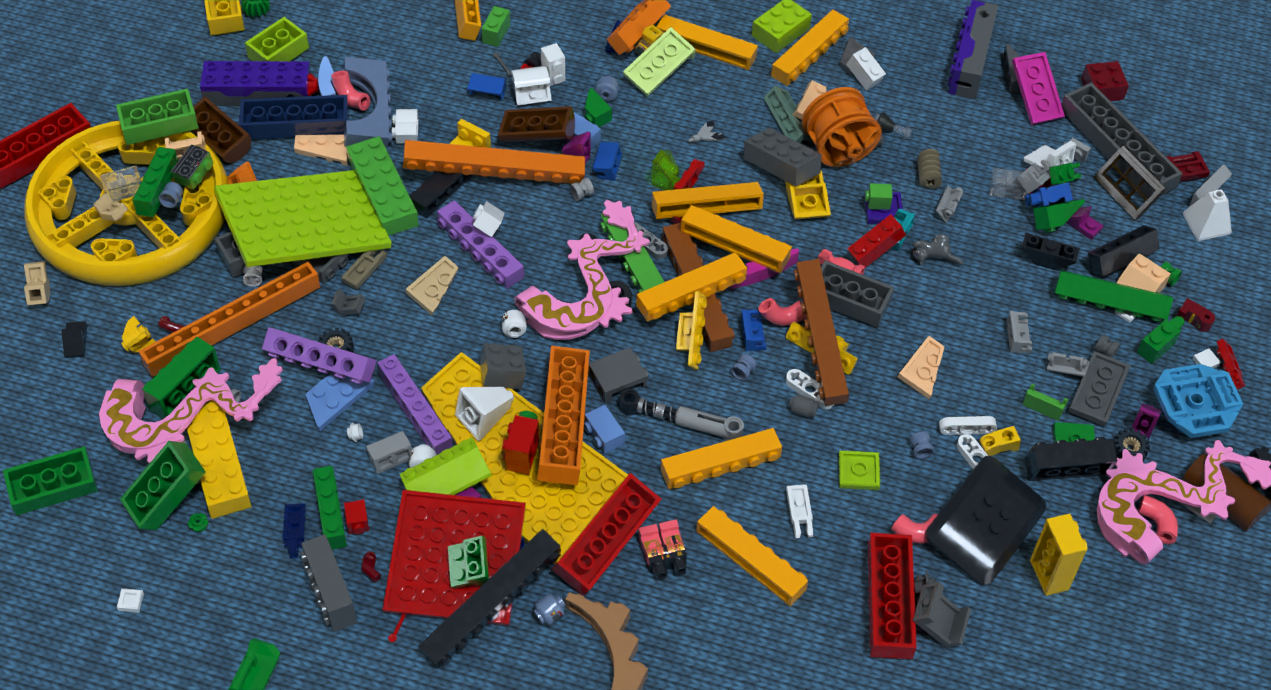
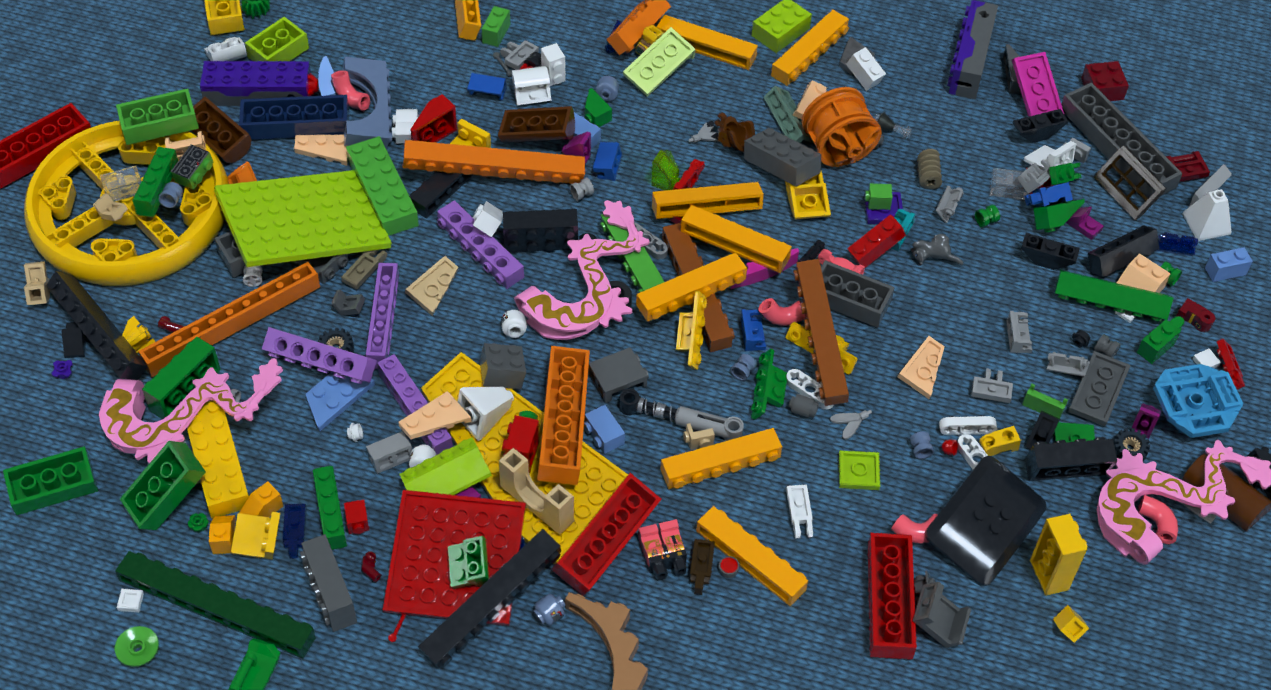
(62, 373): none -> dark purple plate
(96, 326): none -> black brick
(136, 638): none -> bright green dish
(216, 604): none -> dark green brick
(222, 534): none -> light orange slope
(229, 50): none -> white brick
(255, 535): none -> yellow bracket
(263, 501): none -> light orange slope
(383, 312): none -> medium lavender brick
(435, 121): none -> red slope
(437, 414): none -> light nougat wing
(517, 54): none -> light grey hinge
(539, 230): none -> black brick
(554, 508): none -> tan arch
(699, 438): none -> tan bracket
(701, 564): none -> dark brown hinge
(728, 567): none -> tile
(734, 133): none -> reddish brown helmet
(769, 385): none -> green bracket
(813, 251): none -> black axle
(853, 420): none -> light grey piece
(950, 447): none -> red hinge
(985, 216): none -> green wheel
(992, 389): none -> light grey hinge
(1040, 126): none -> black slope
(1043, 429): none -> black slope
(1071, 623): none -> yellow panel
(1081, 338): none -> black plate
(1173, 243): none -> clear blue hinge
(1228, 264): none -> medium blue brick

